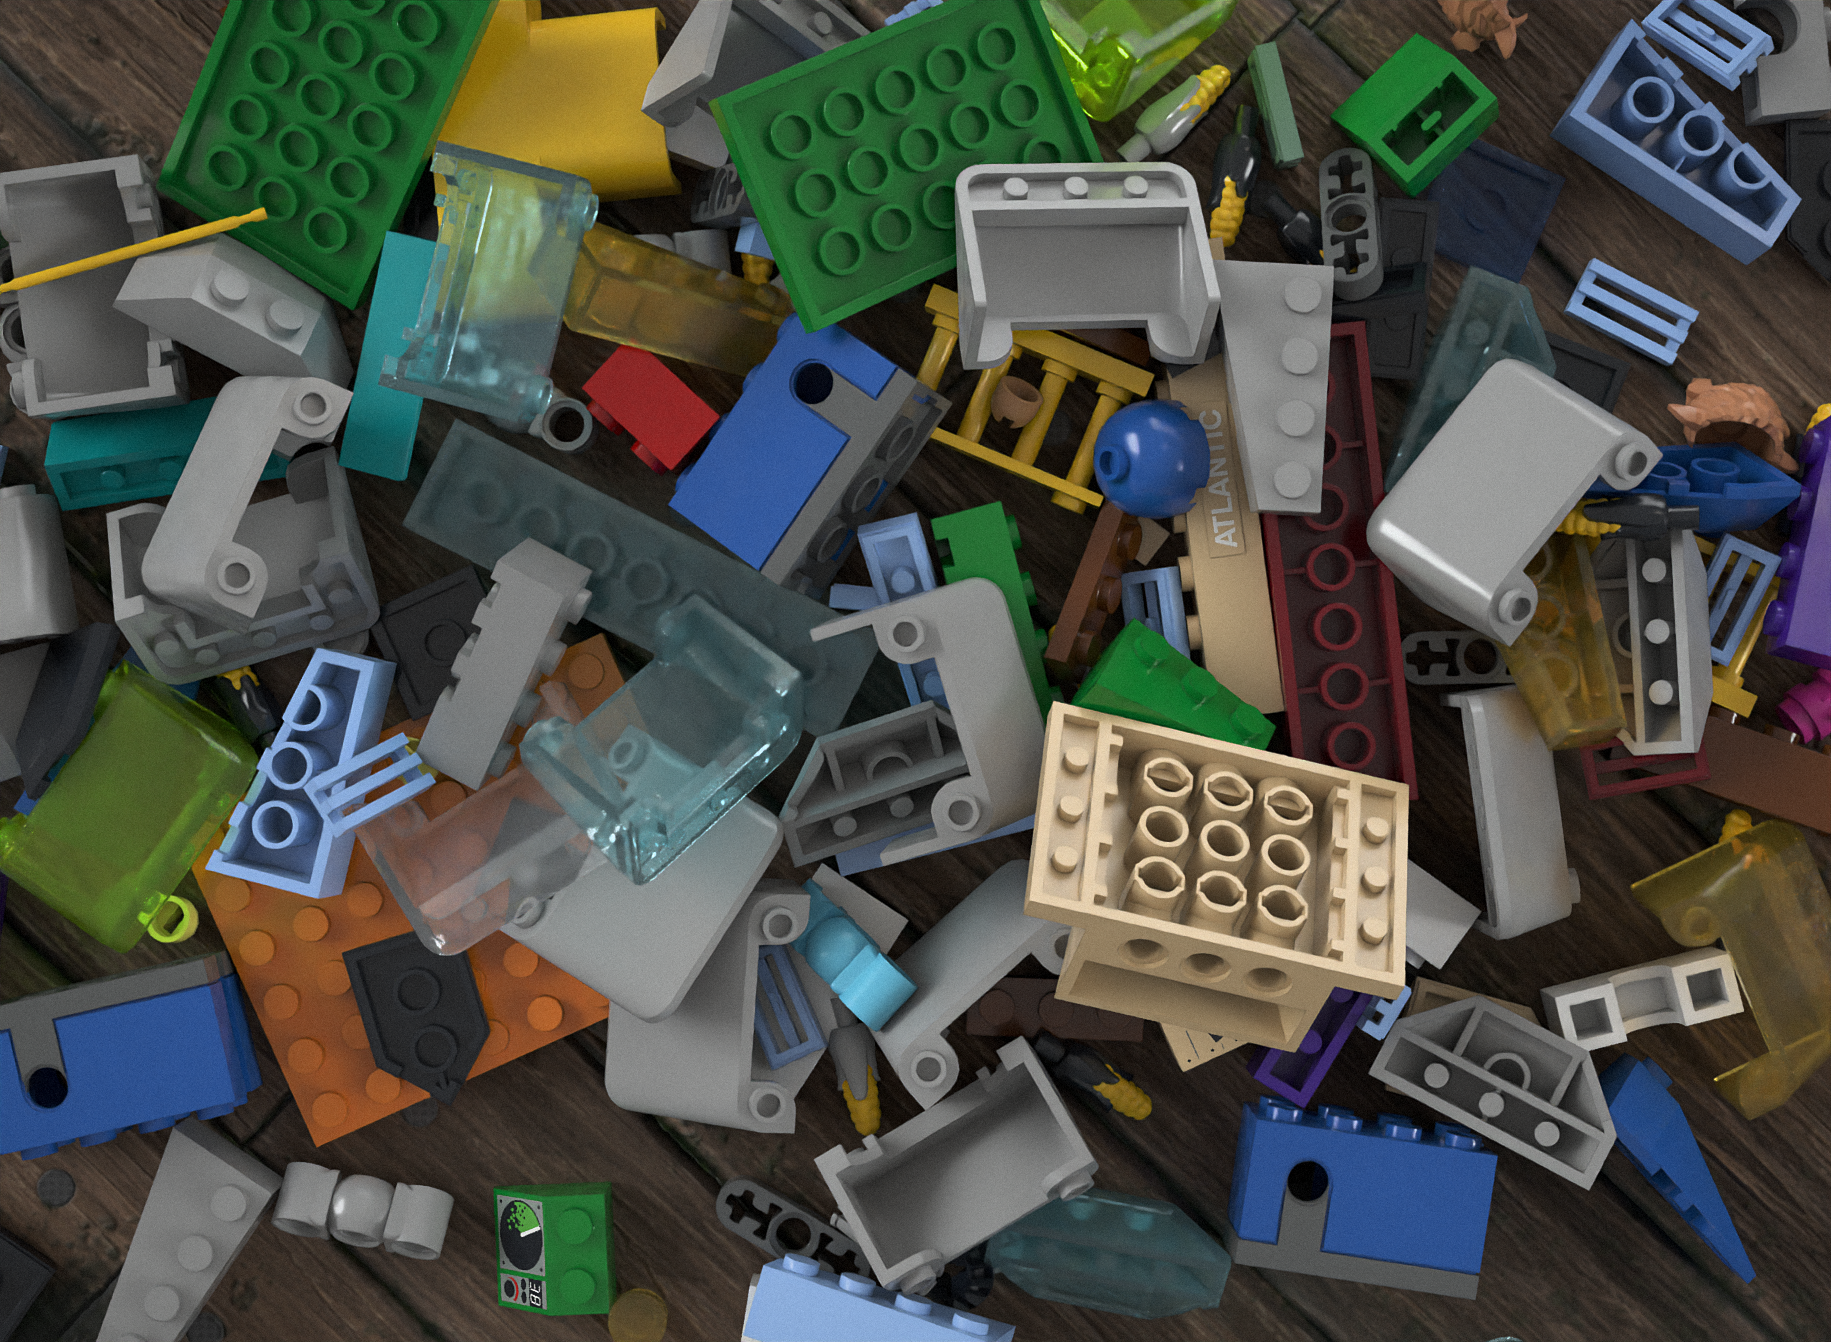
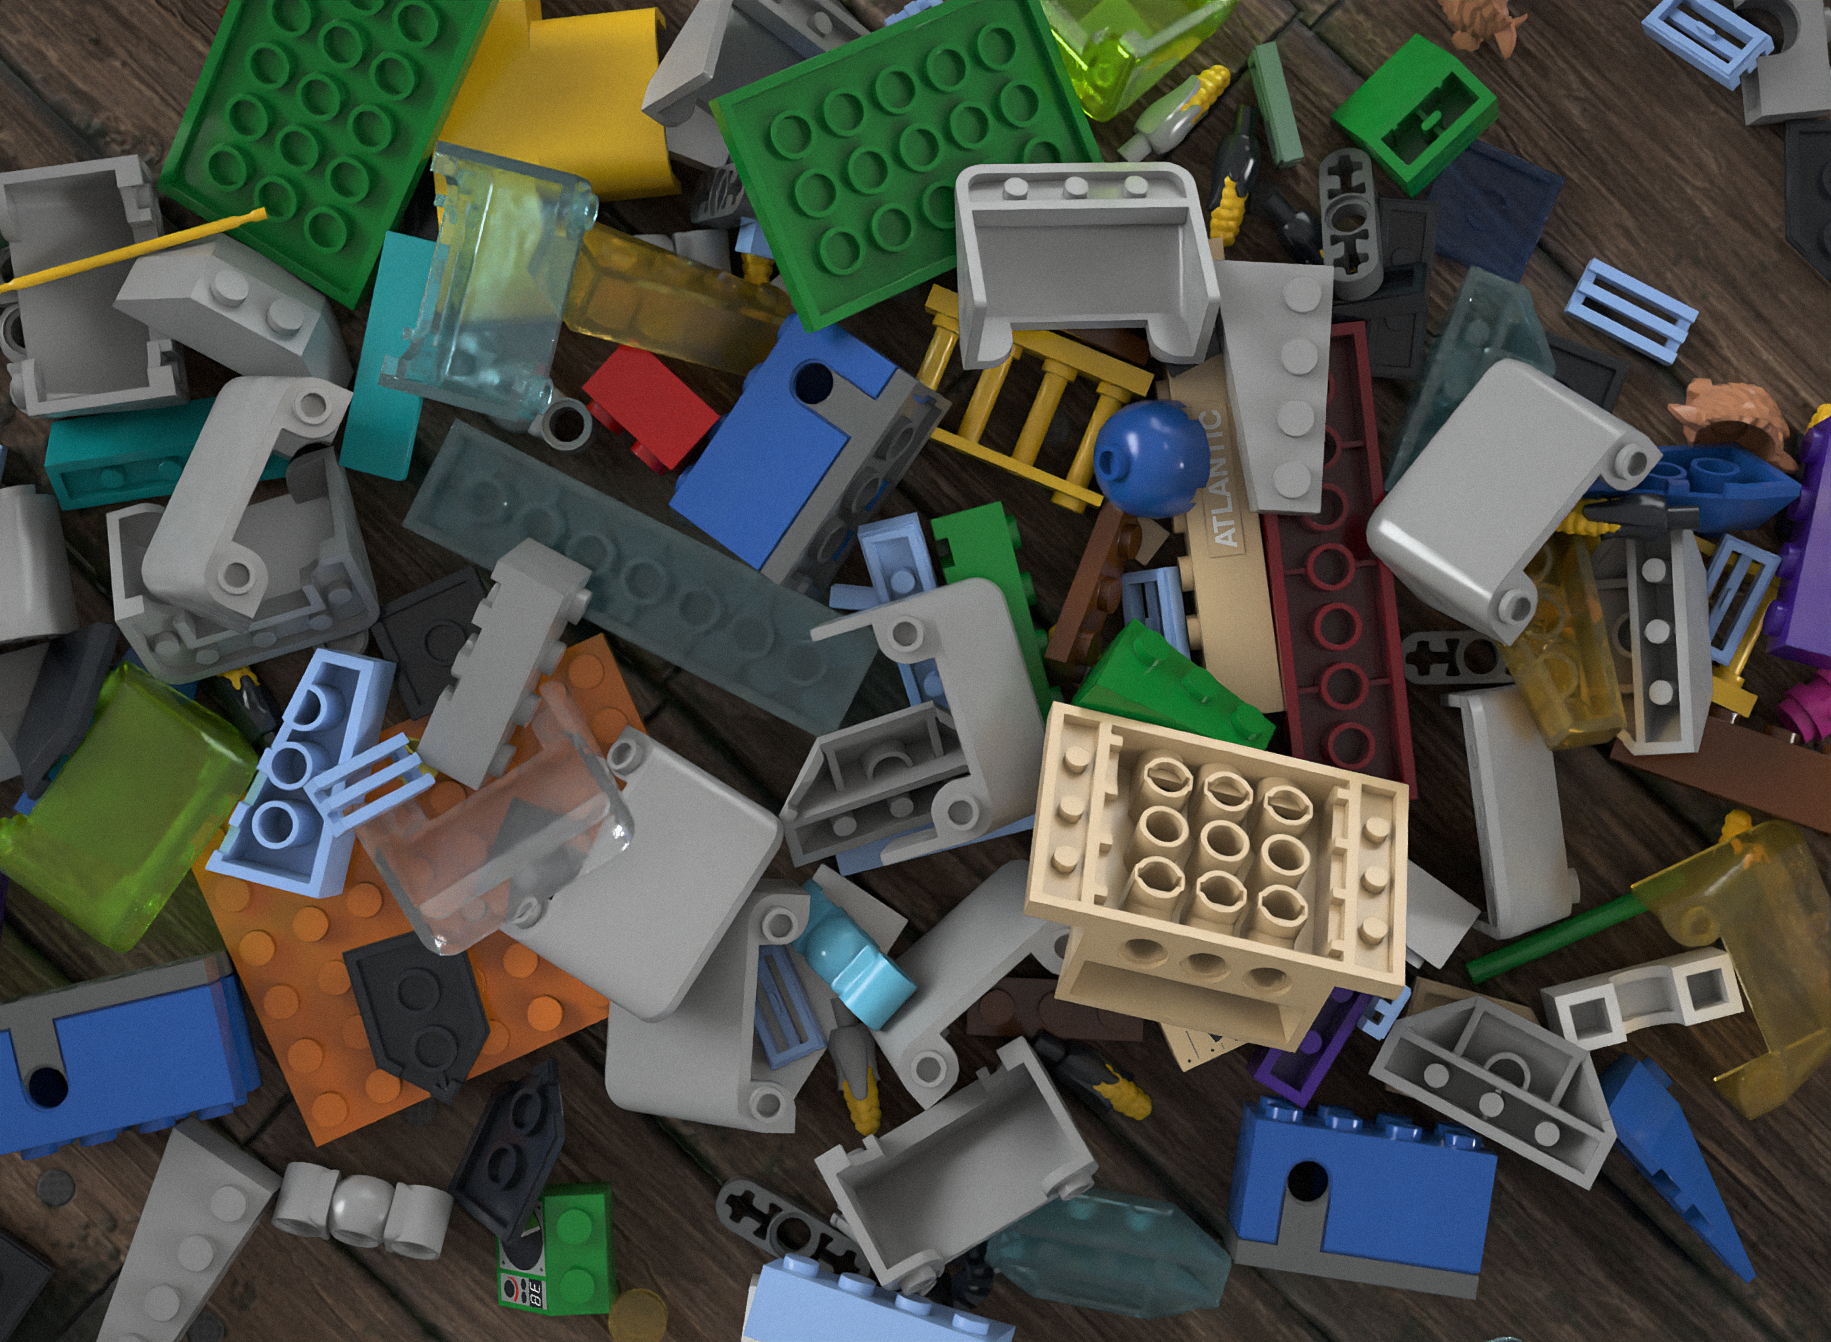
(167, 917): light yellow hinge -> none
(512, 1152): none -> black tile
(672, 741): clear light blue windscreen -> none
(1015, 401): medium nougat hinge -> none
(1553, 938): none -> green bar
(1593, 769): dark red tile -> none
(1674, 149): medium blue wedge -> none

